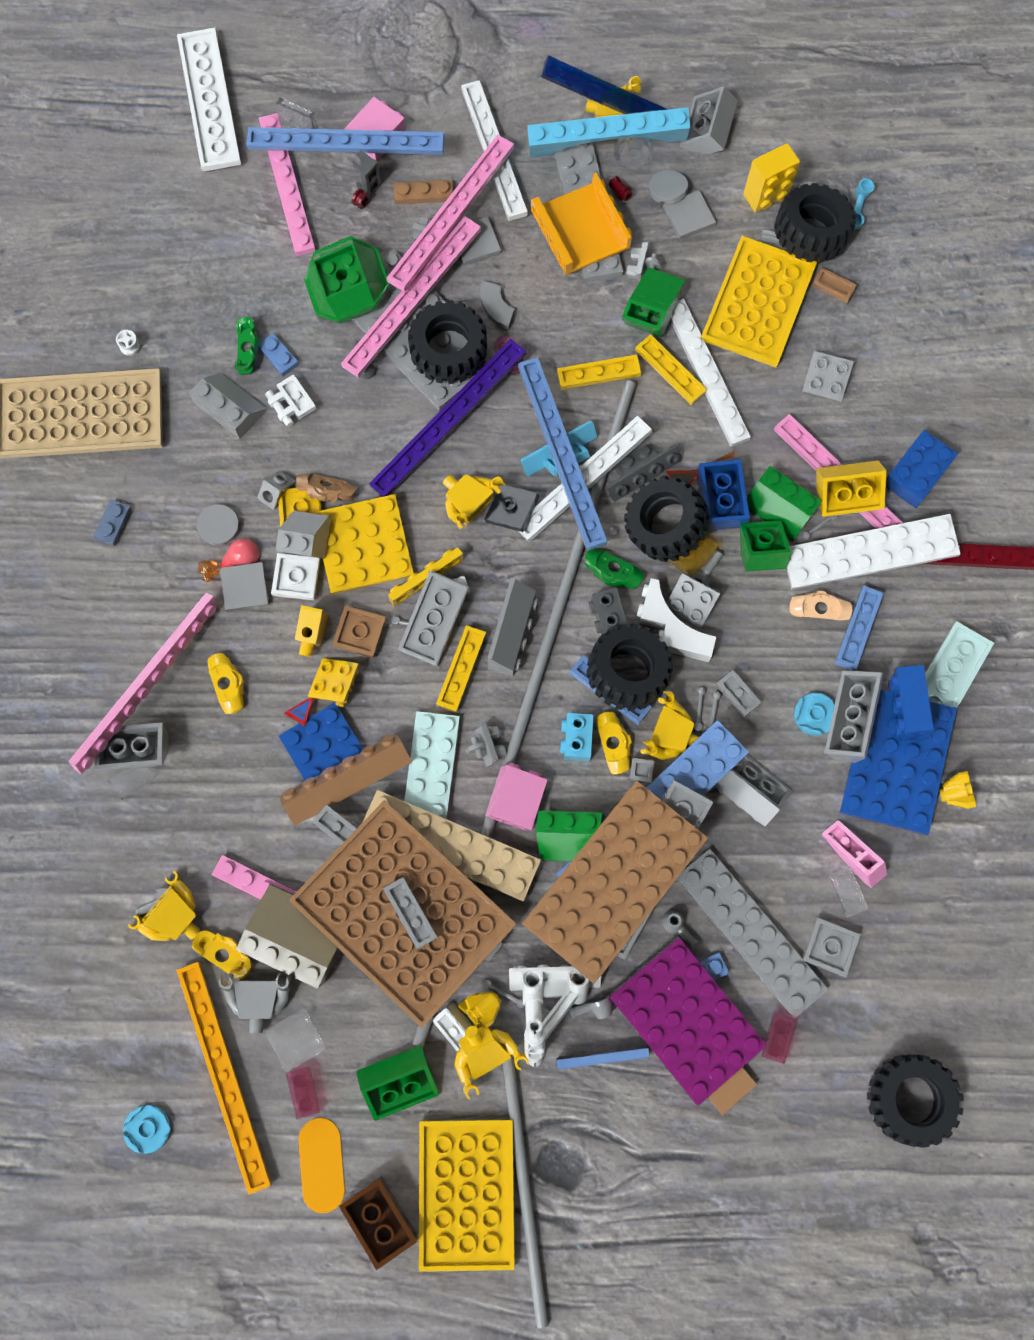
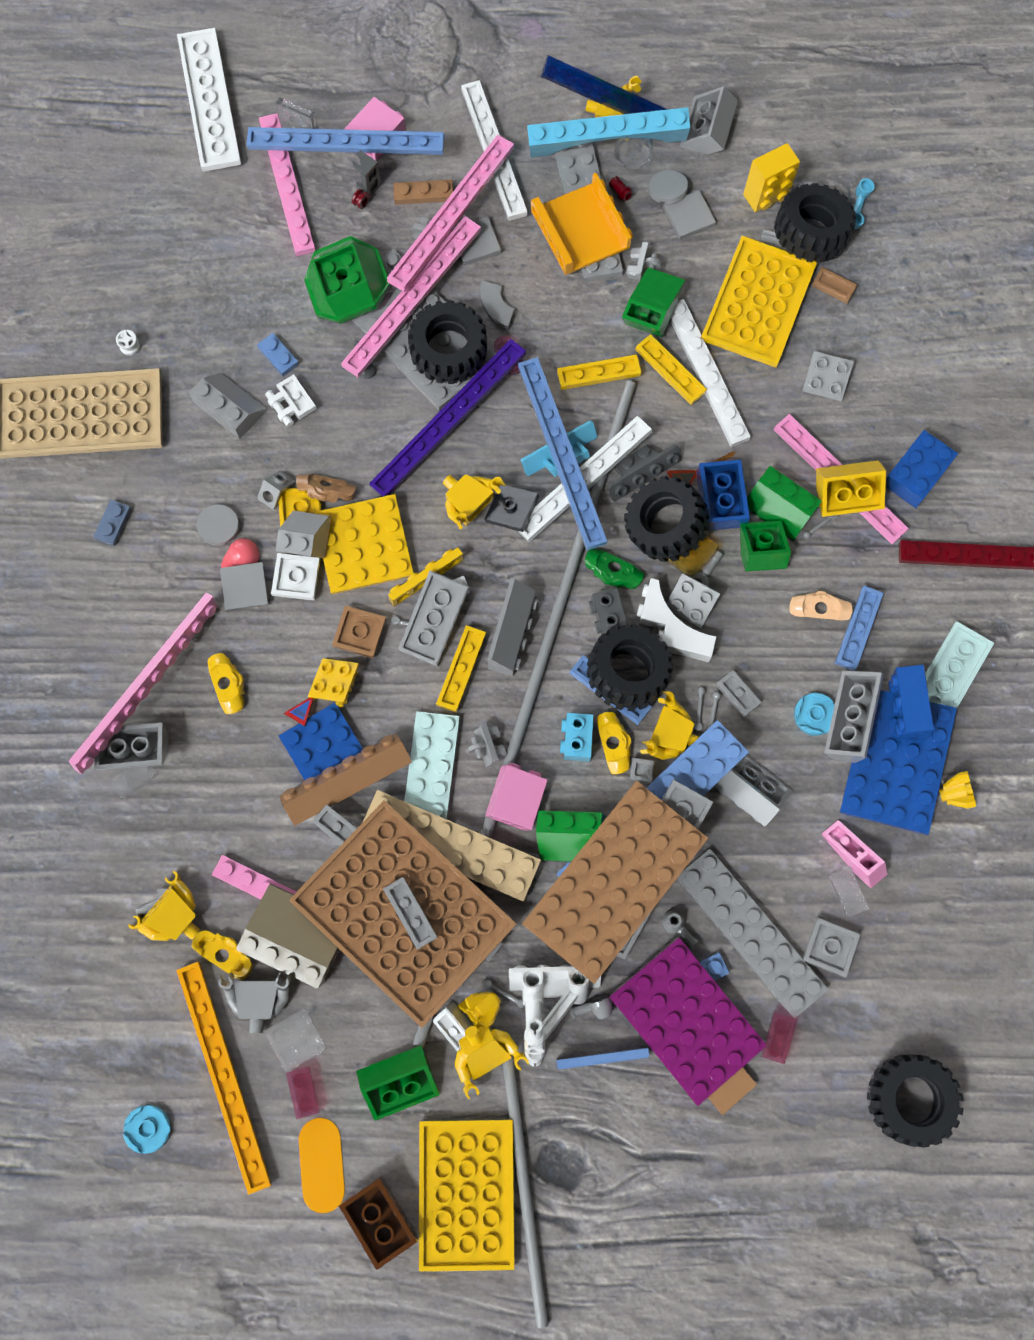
(208, 569): clear orange tile -> none
(246, 333): green piece -> none
(310, 620): yellow torso -> none
(872, 551): white plate -> none

